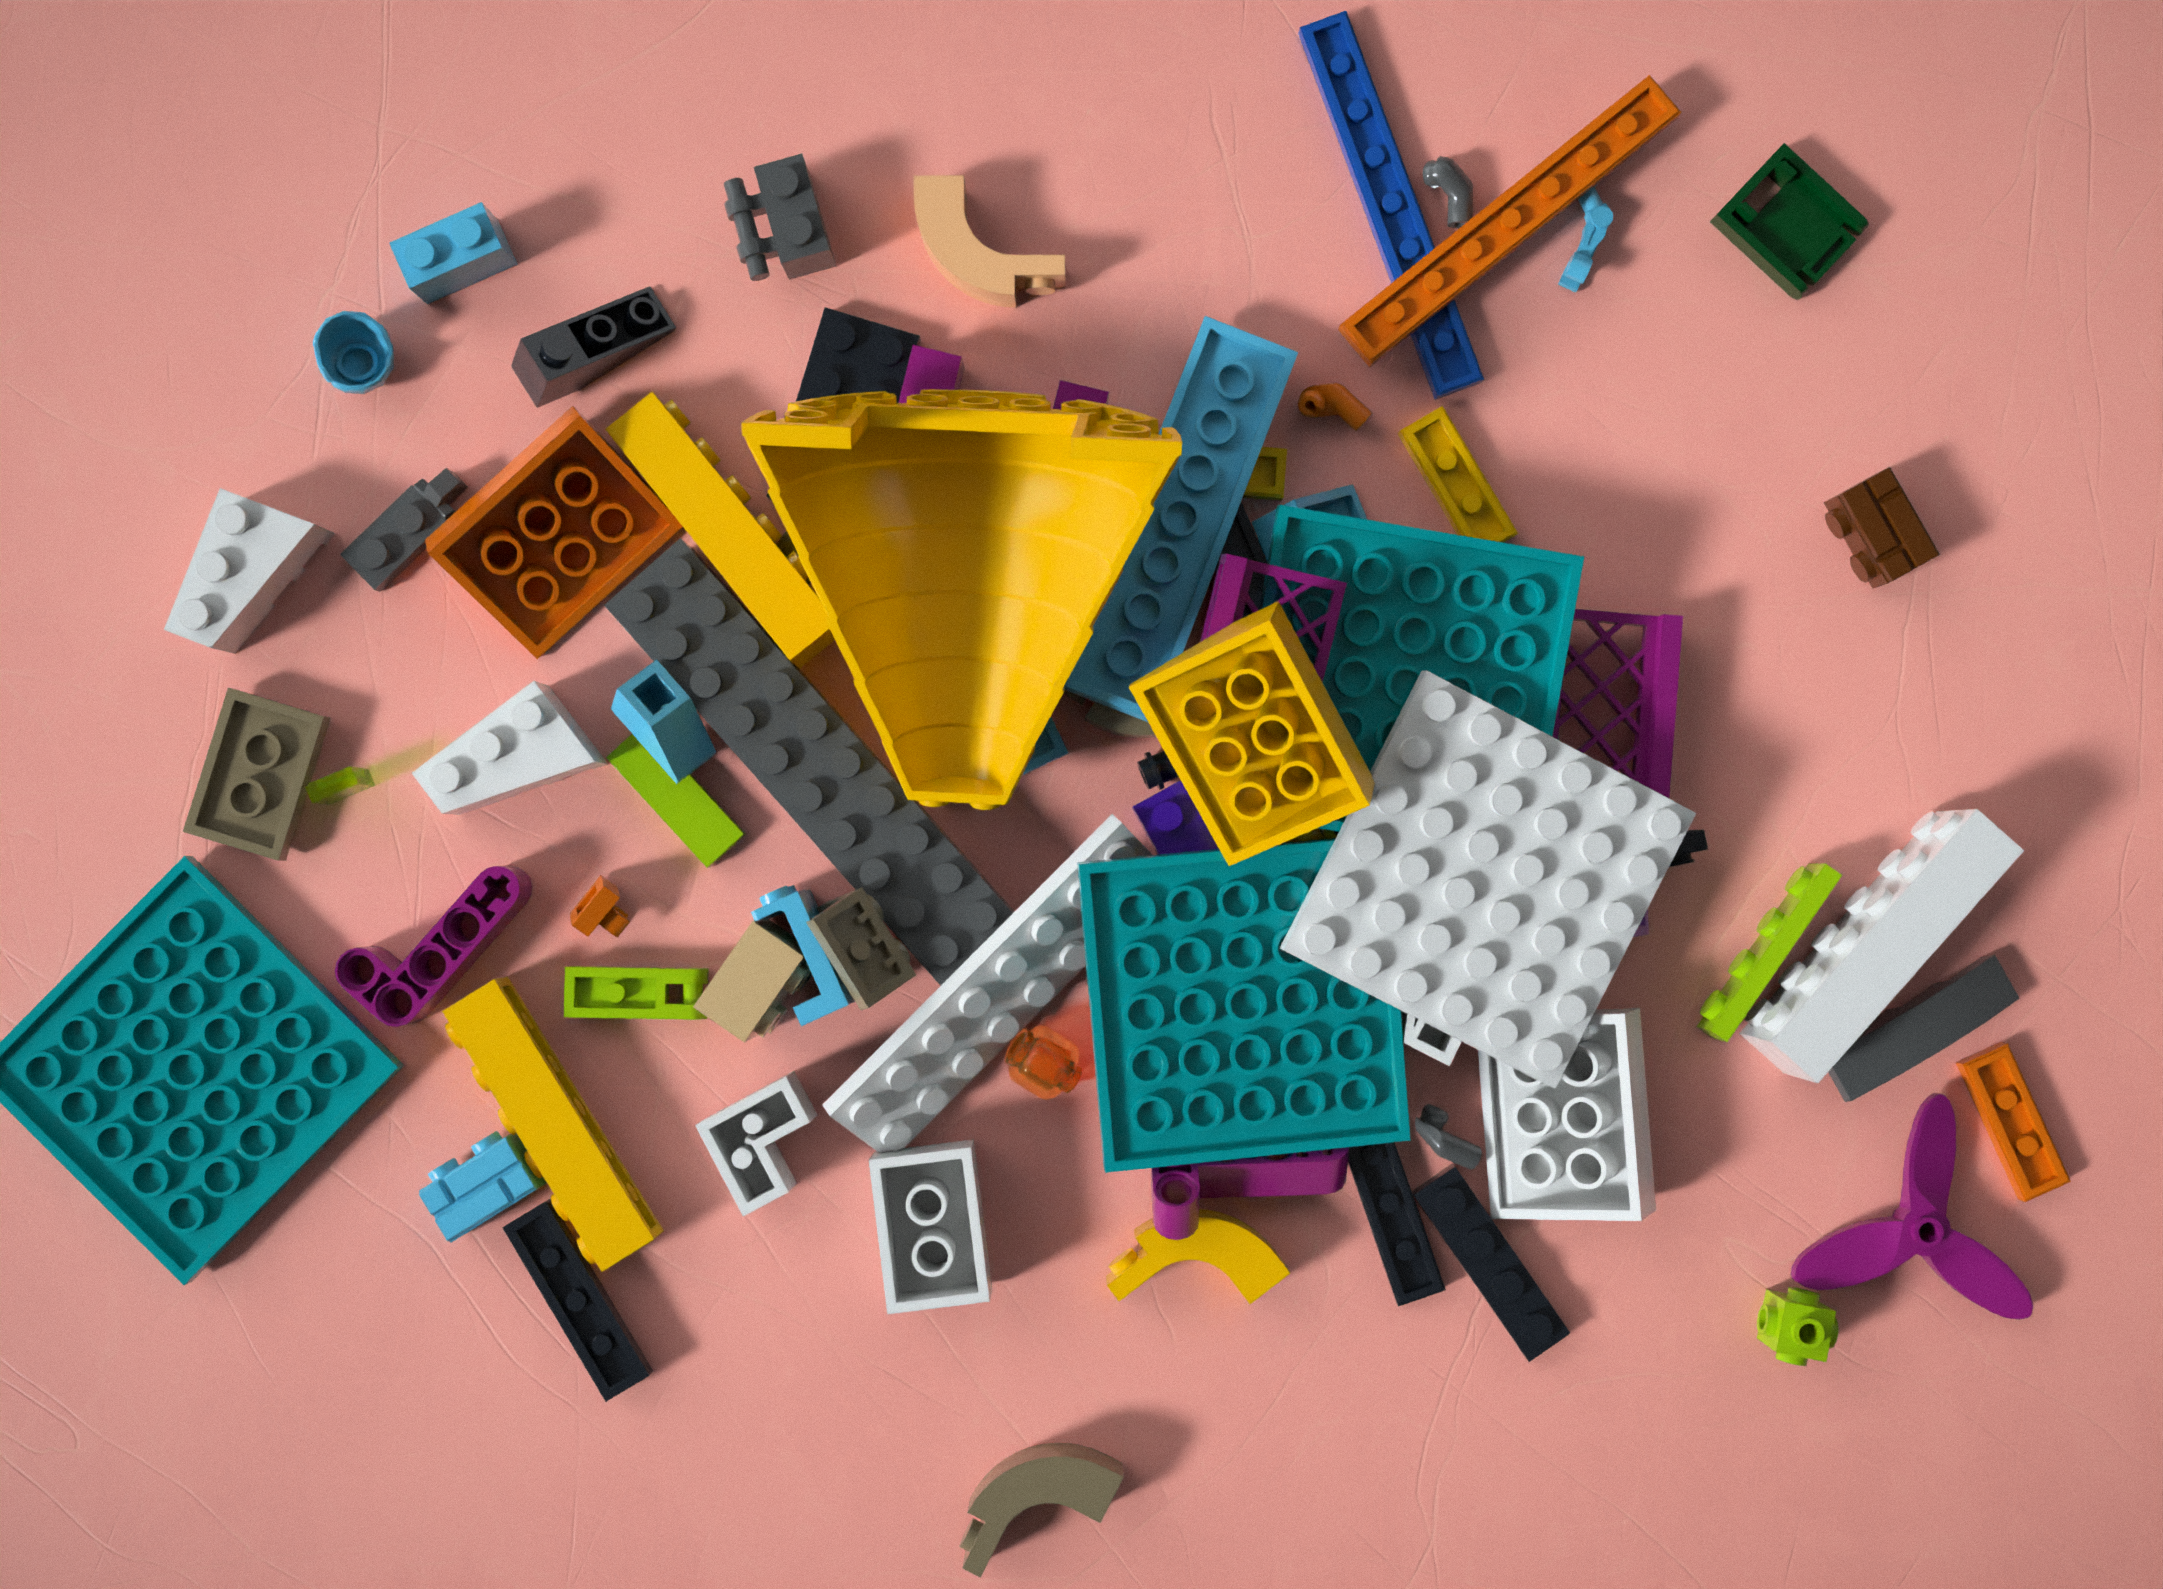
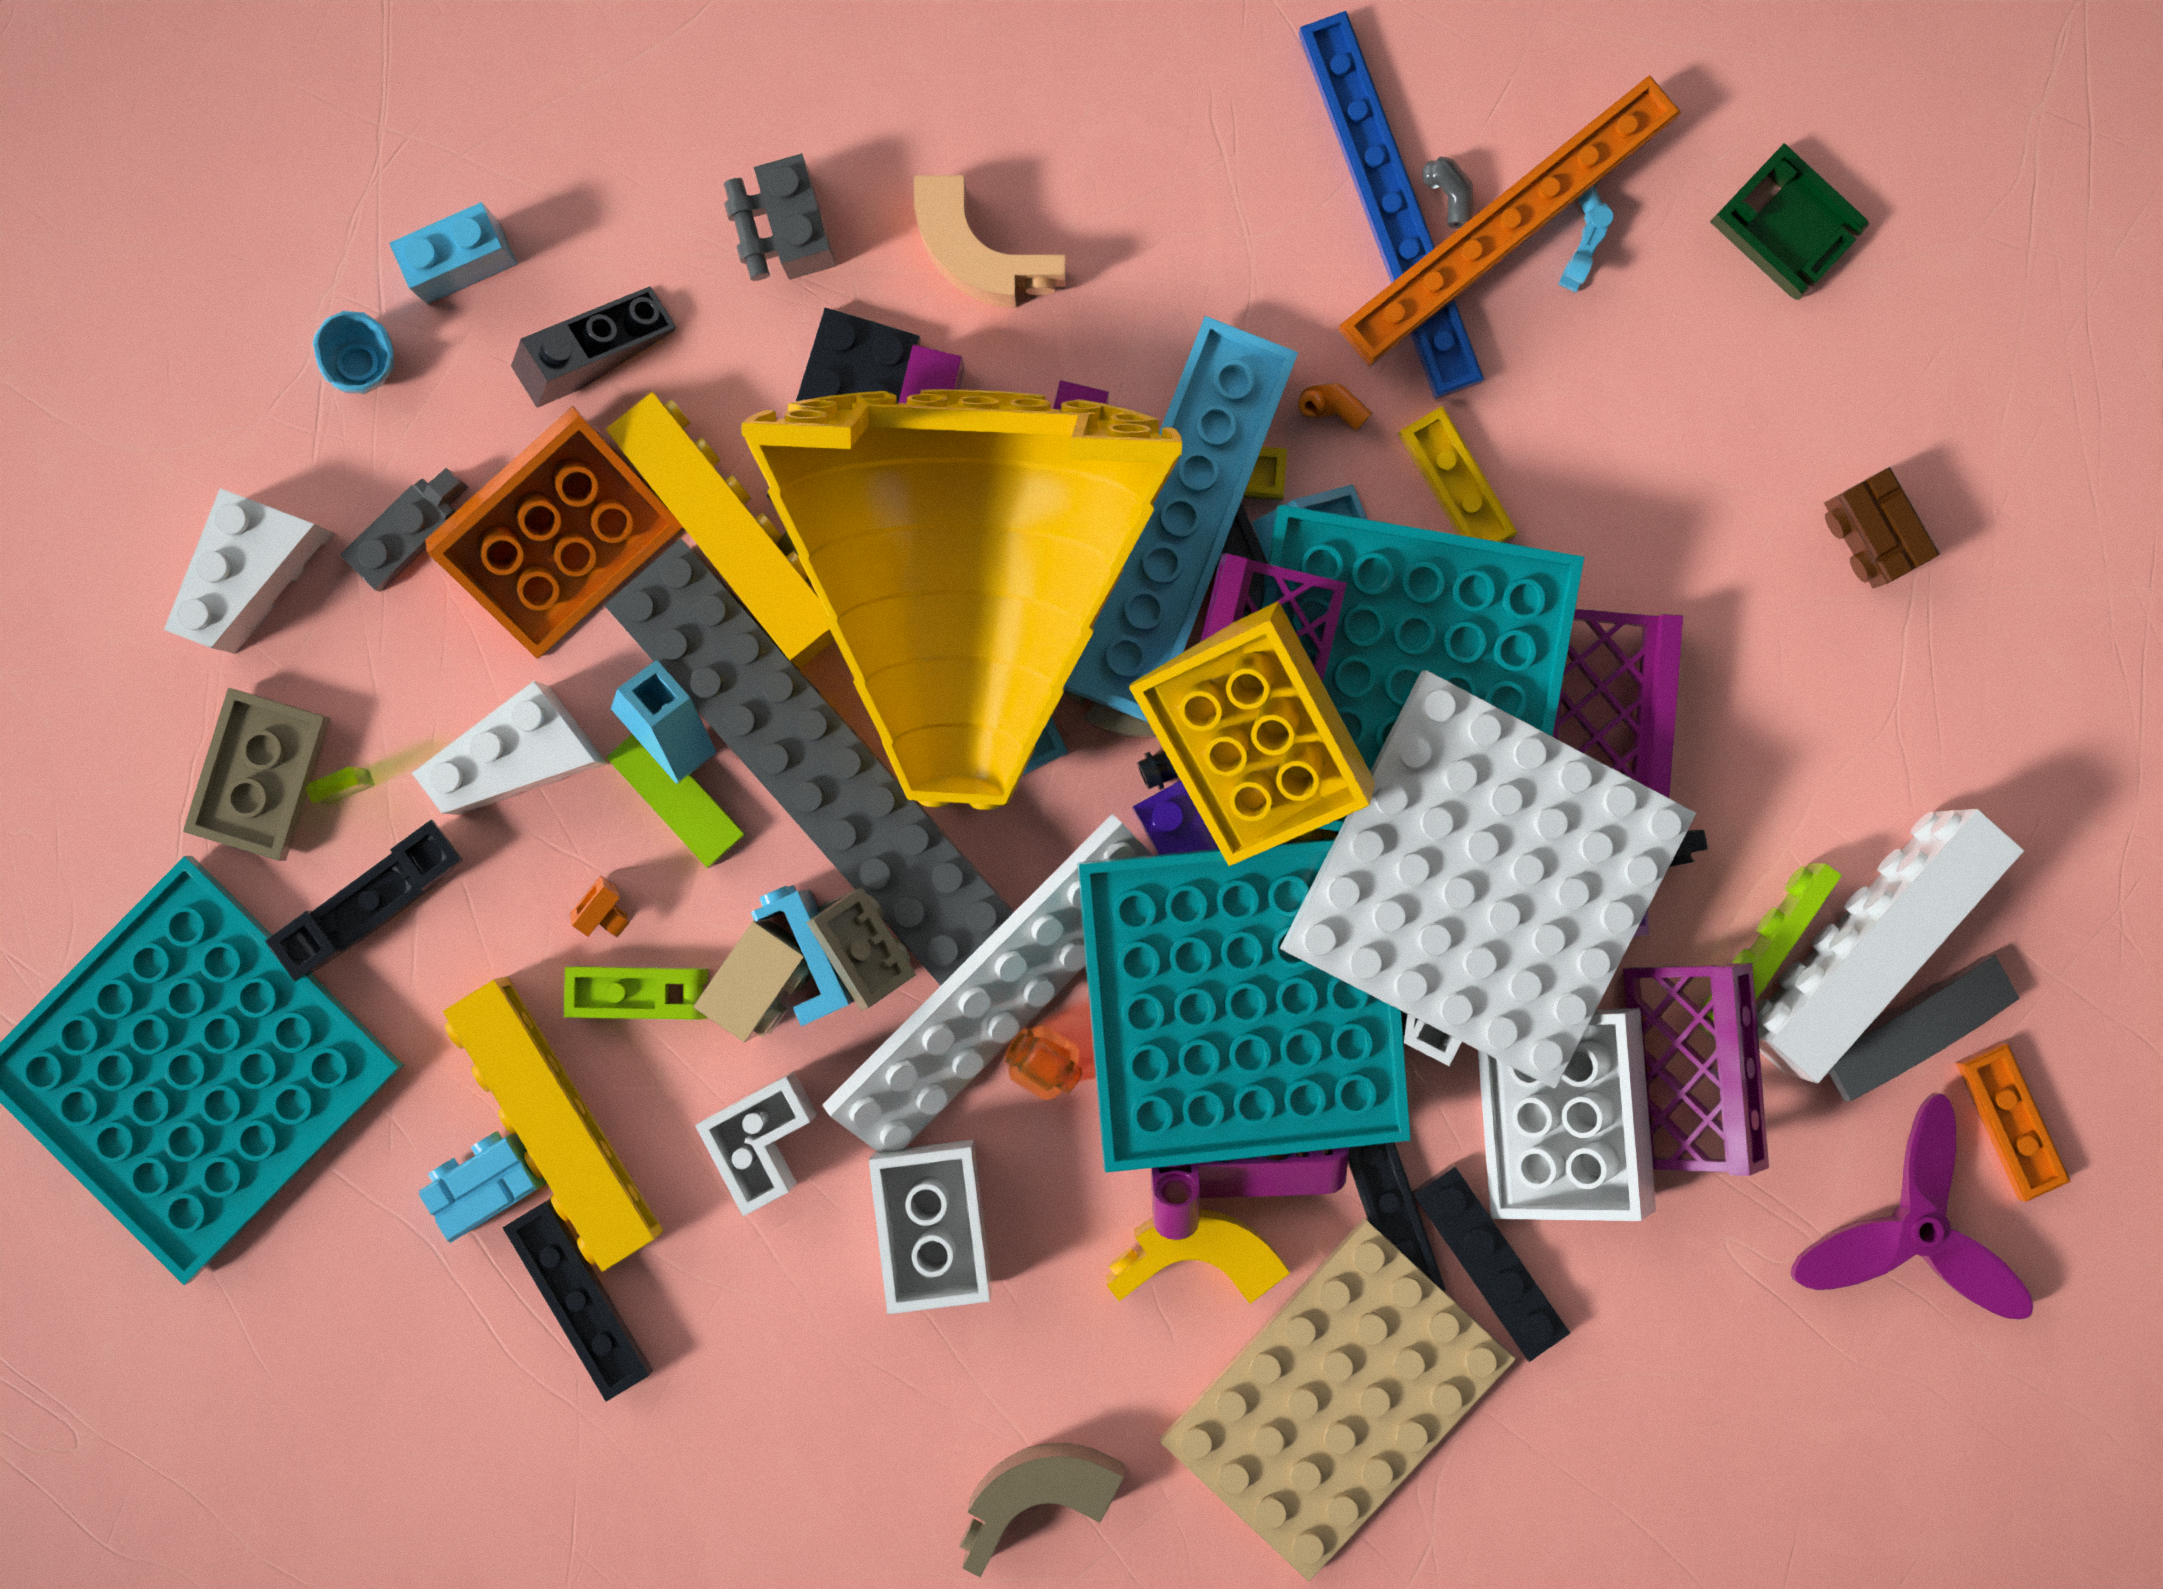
(365, 903): none -> black slope
(444, 937): magenta beam -> none
(1336, 1399): none -> tan plate
(1444, 1144): dark grey arm -> none
(1737, 1060): none -> magenta fence
(1797, 1326): lime brick -> none

